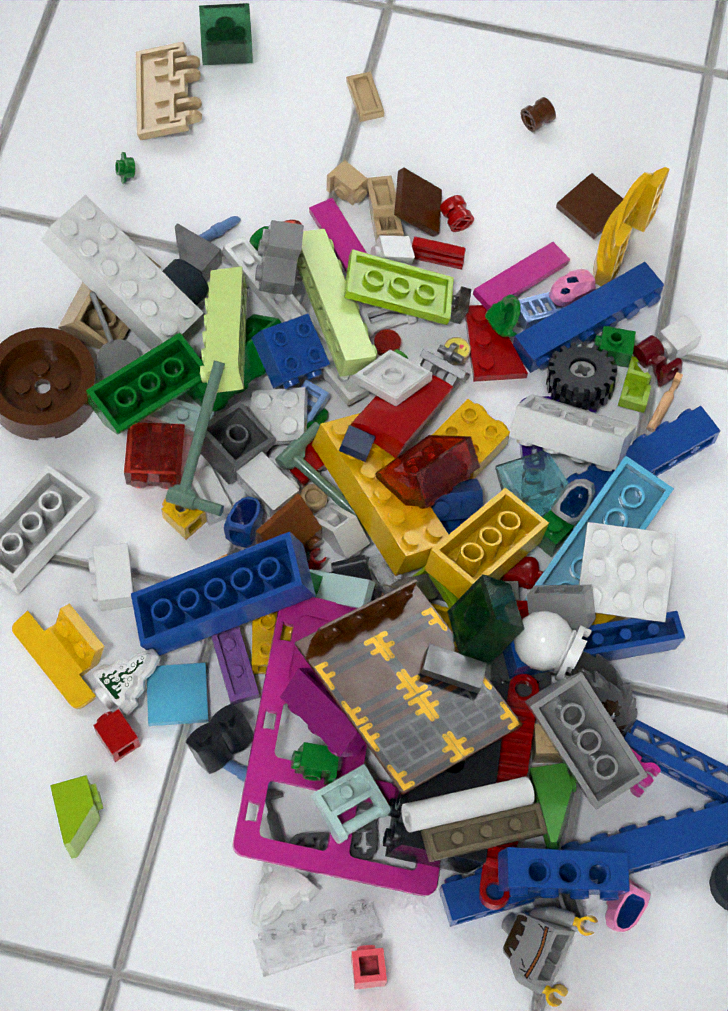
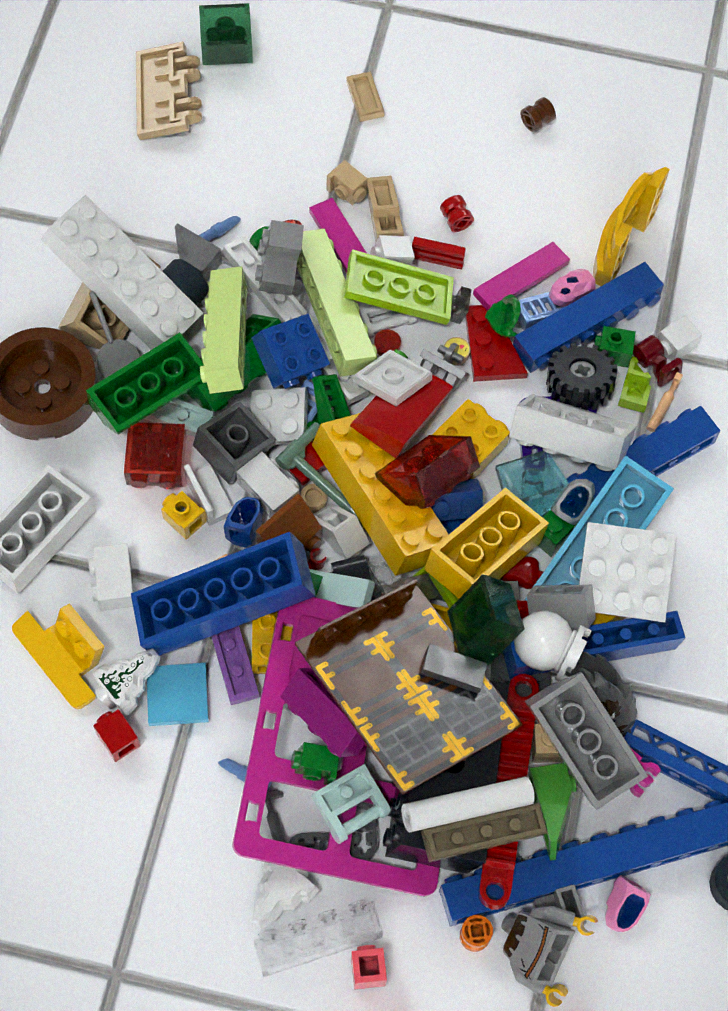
(76, 811): lime slope -> none
(125, 167): green plate -> none
(183, 494): sand green bar -> none
(220, 738): black brick -> none
(323, 405): none -> green slope
(357, 443): dark blue tile -> none
(418, 202): reddish brown tile -> none
(474, 939): none -> orange wheel
(590, 205): reddish brown tile -> none
(609, 866): blue brick -> none

